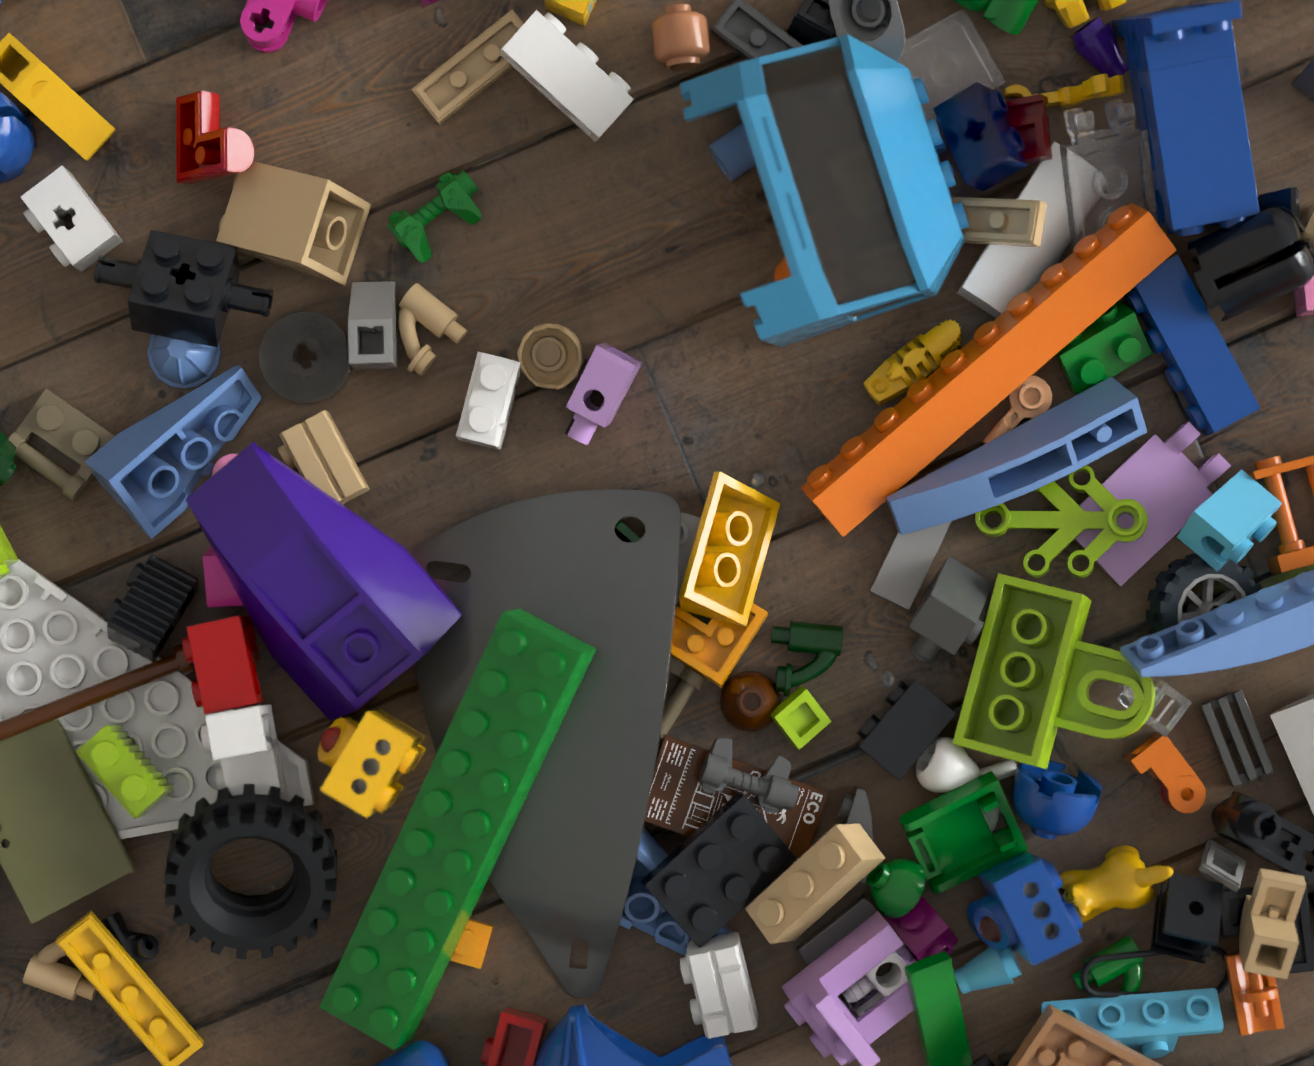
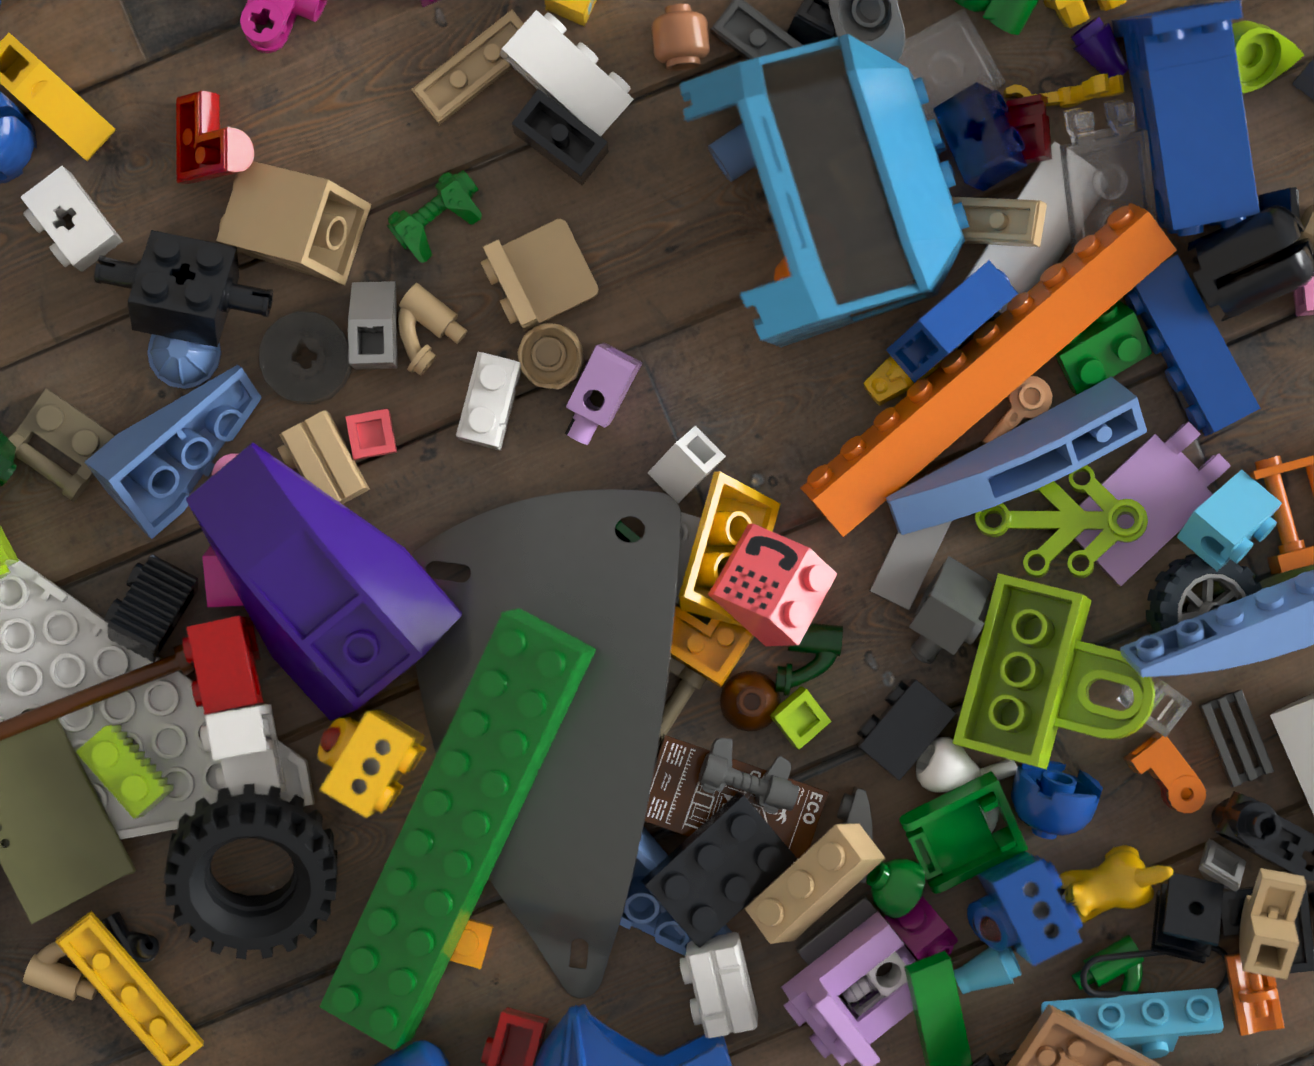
(371, 434): none -> coral plate
(540, 274): none -> tan bracket
(560, 137): none -> black brick
(686, 464): none -> white brick
(772, 586): none -> coral slope
(952, 321): none -> blue slope
(1262, 54): none -> lime piece

